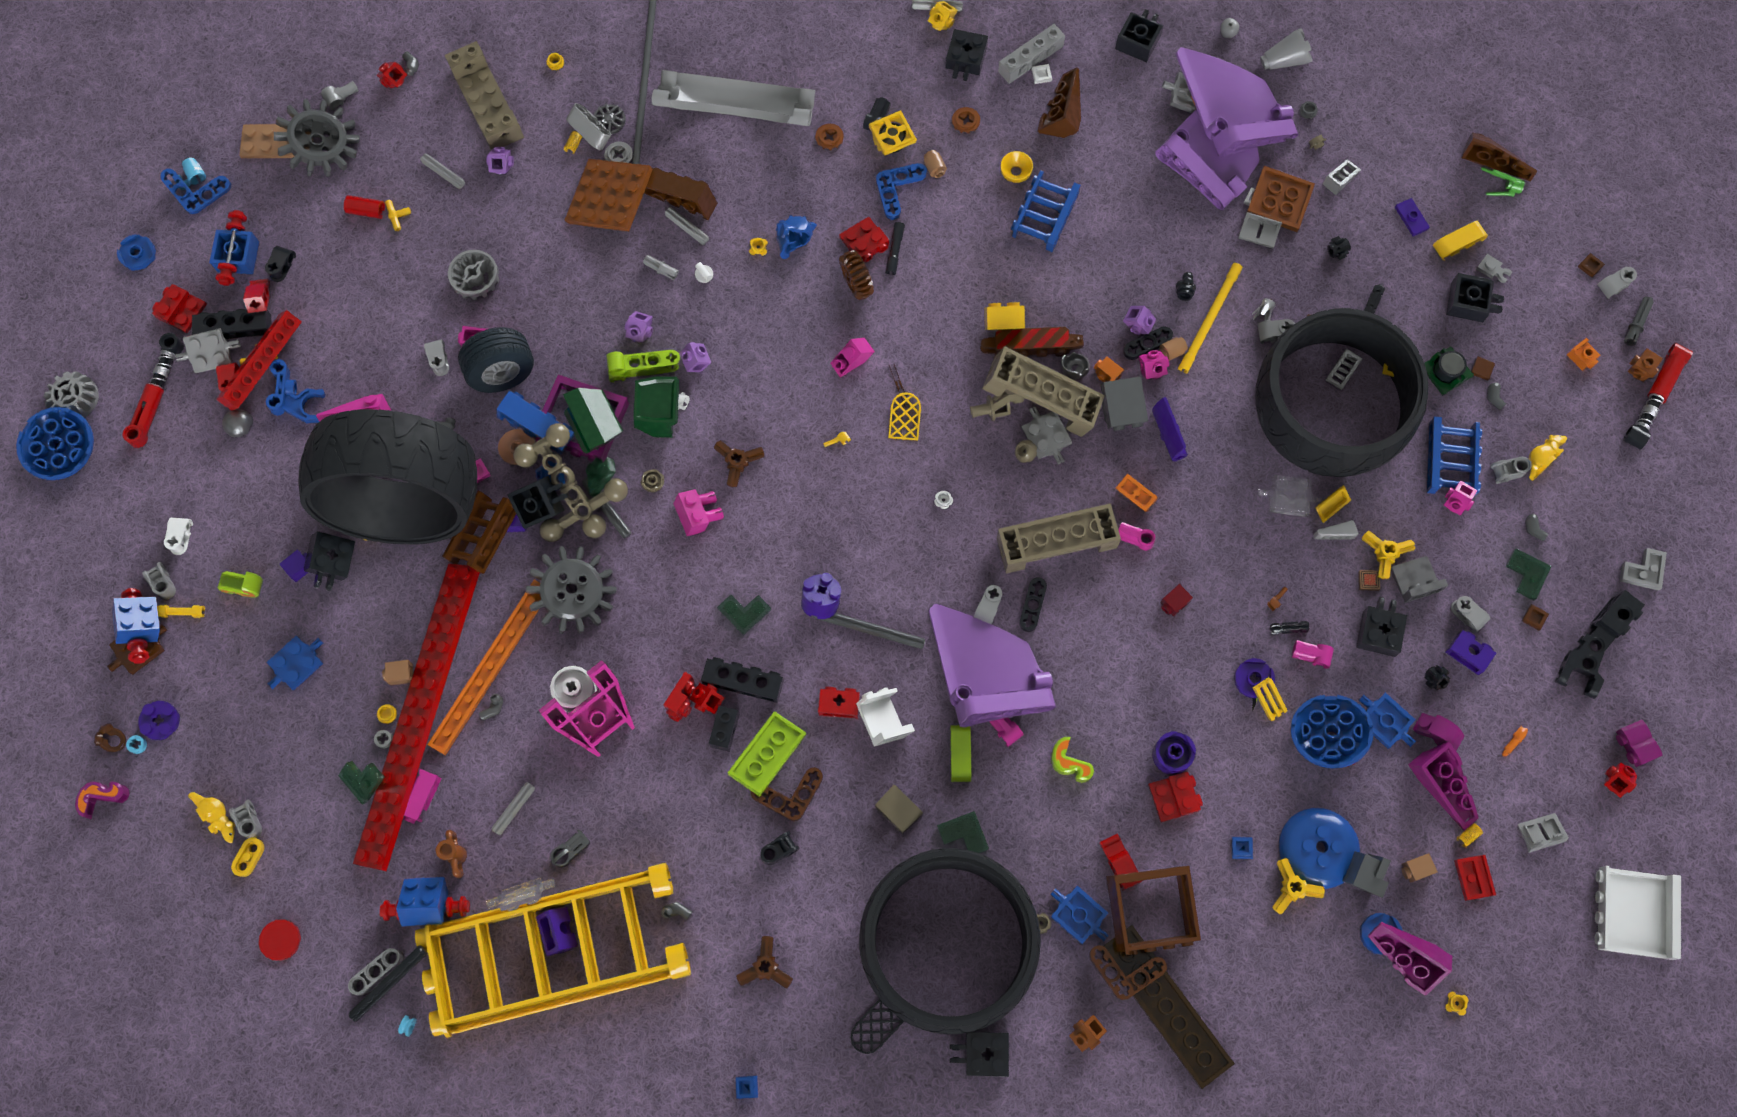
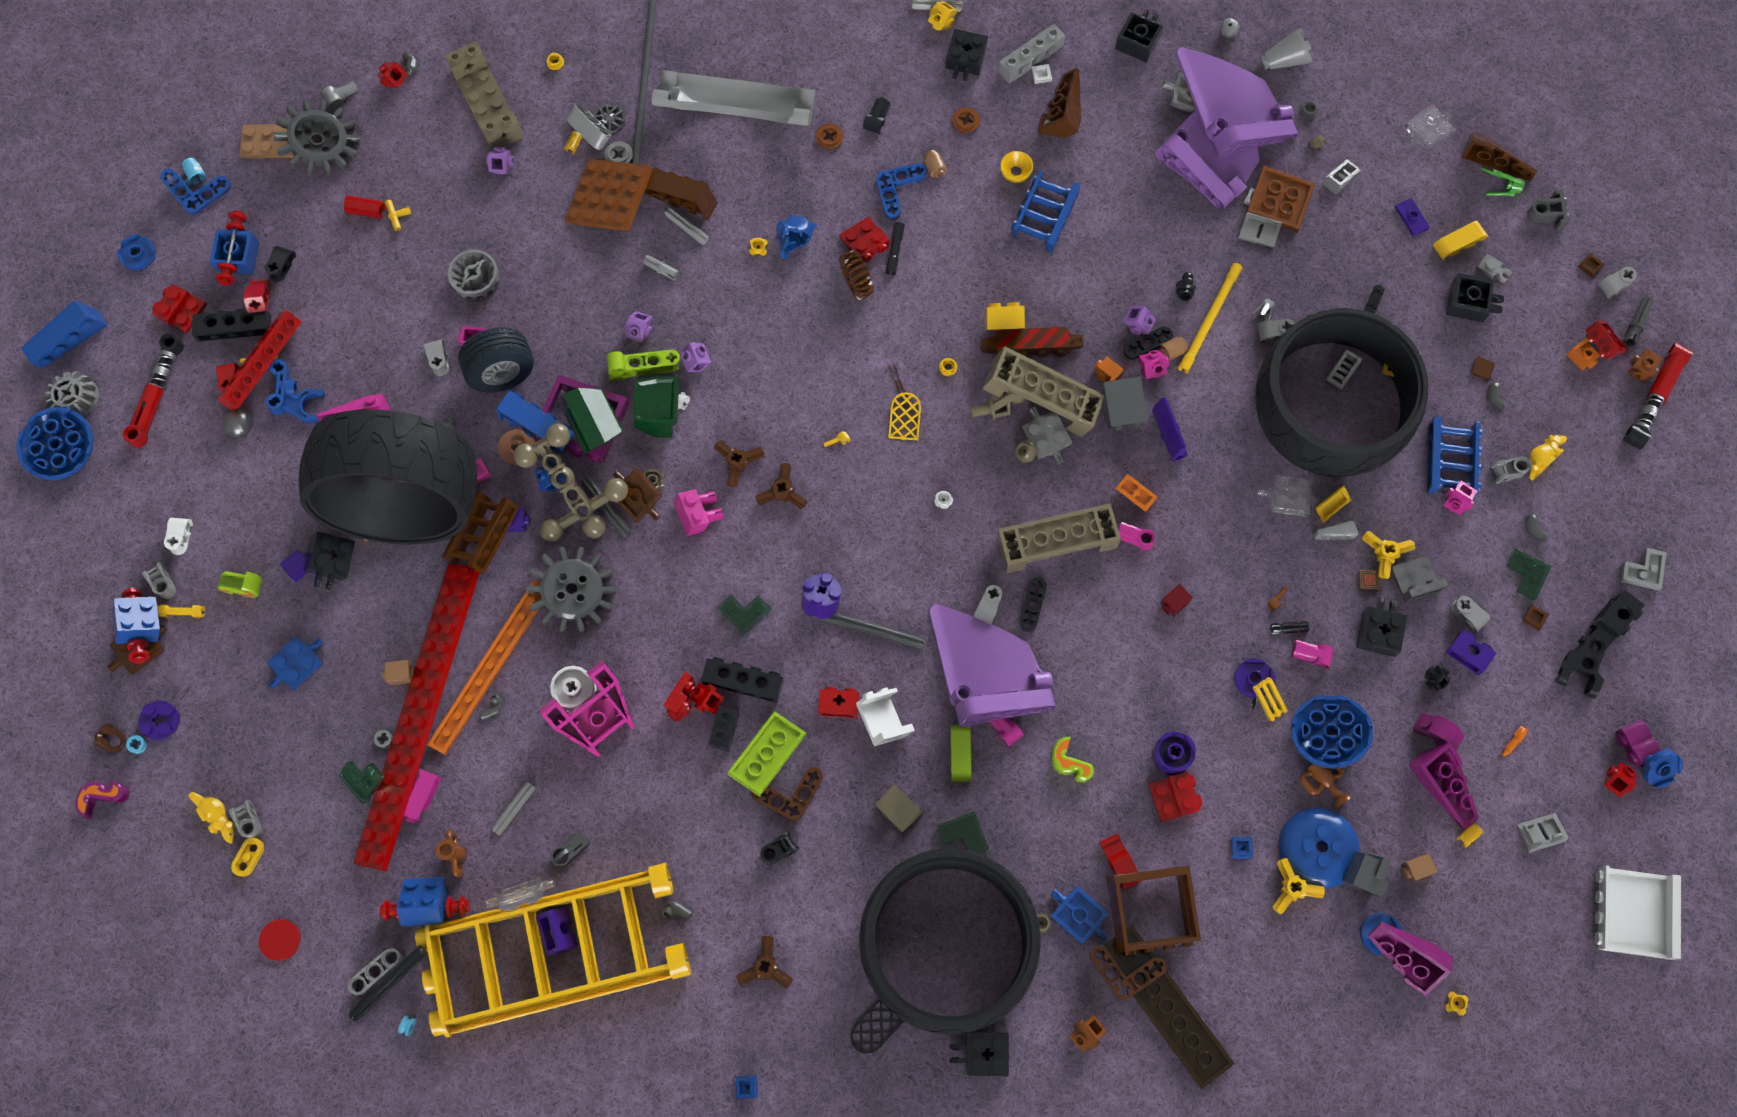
(63, 333): none -> blue wedge
(207, 350): light grey plate -> none
(386, 714): yellow plate -> none
(442, 171): light grey axle -> none
(537, 501): black hinge -> none
(599, 474): clear green plate -> none
(640, 497): none -> reddish brown plate
(703, 273): white plate -> none
(782, 481): none -> reddish brown bush
(851, 356): dark pink slope -> none
(892, 135): yellow piece -> none
(948, 361): none -> yellow plate
(1075, 359): flat silver hair -> none
(1324, 779): none -> dark orange piece
(1339, 247): black gear -> none
(1388, 720): blue plate -> none
(1429, 127): none -> clear plate
(1448, 367): piece -> none
(1475, 877): red plate -> none
(1551, 210): none -> dark grey pin
(1605, 339): none -> red plate
(1662, 767): none -> blue plate

